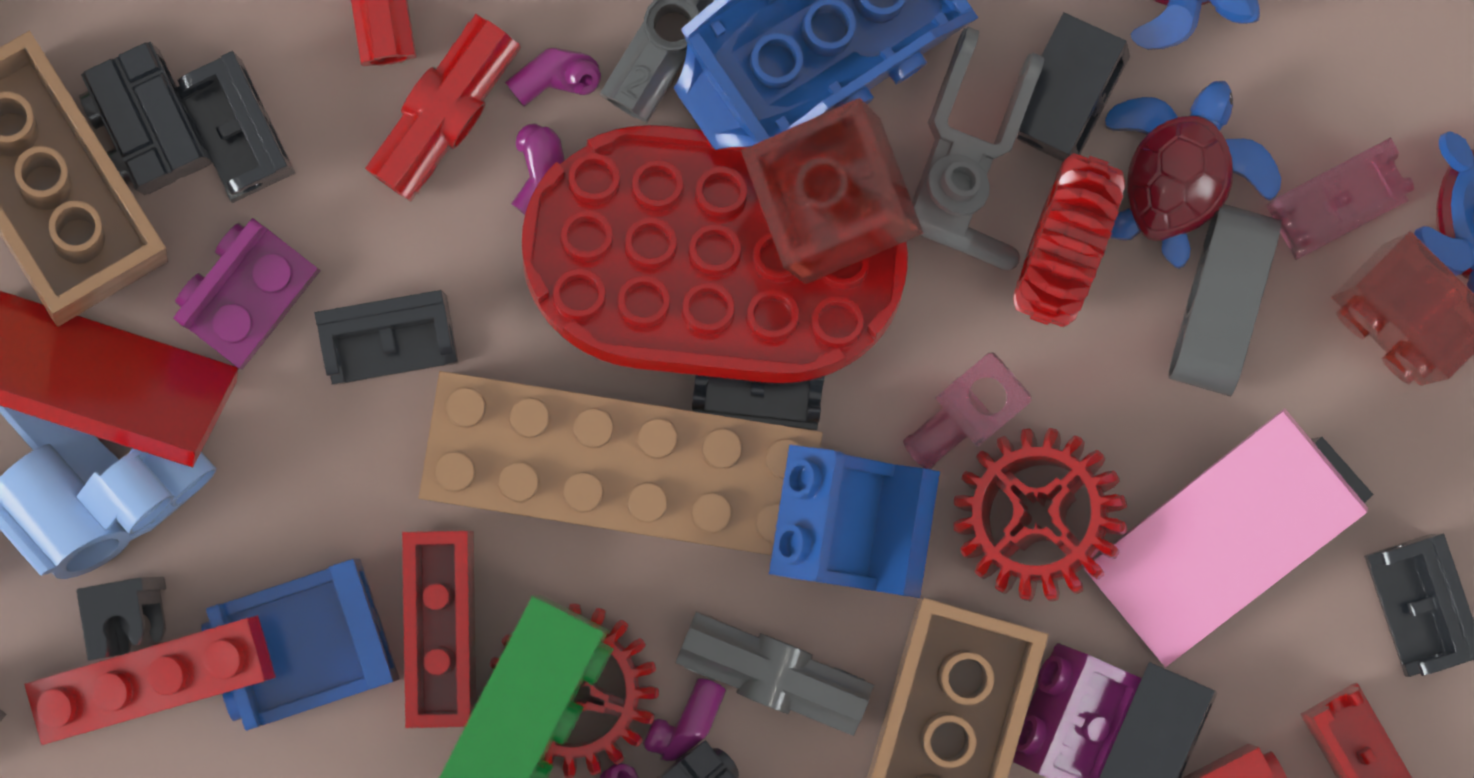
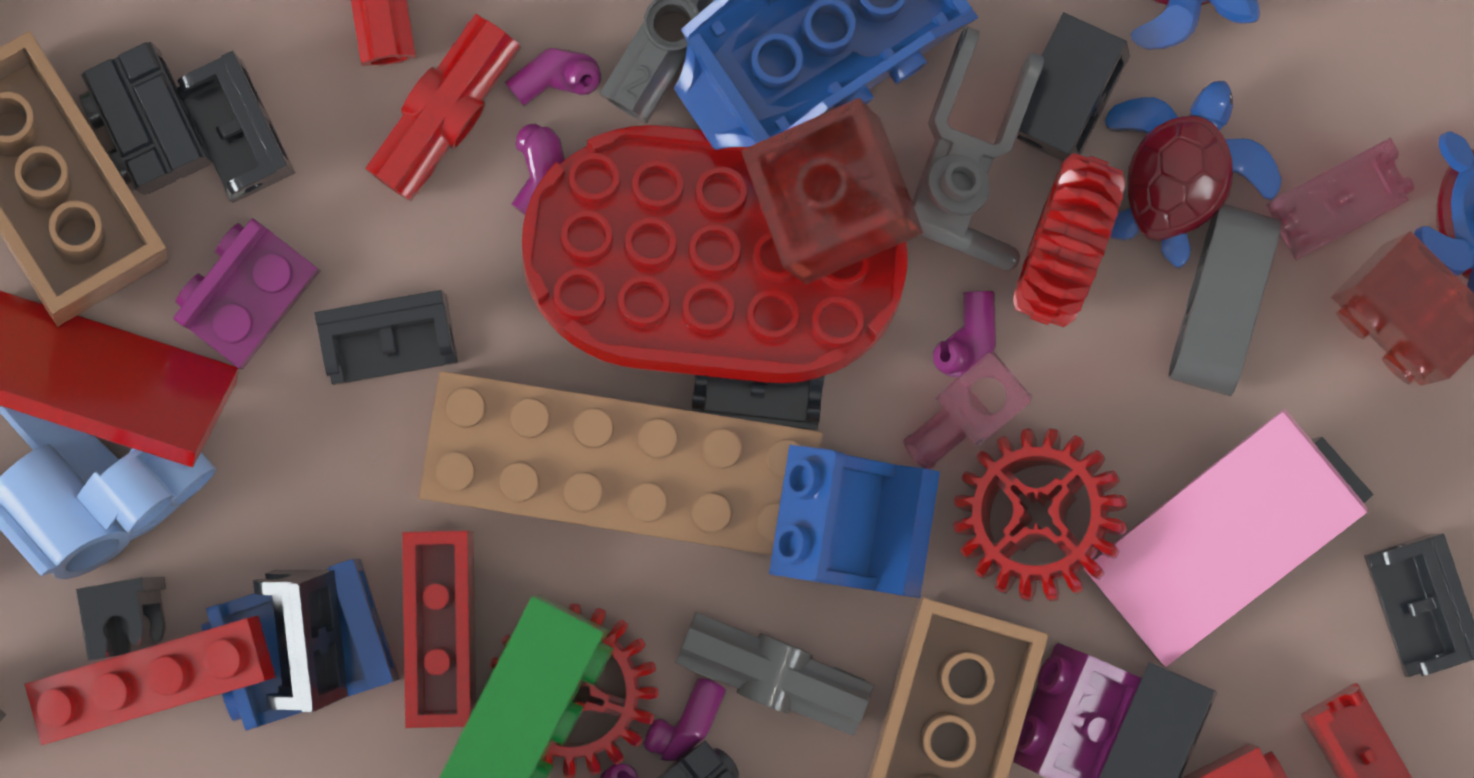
(306, 638): none -> black hinge
(973, 339): none -> magenta arm

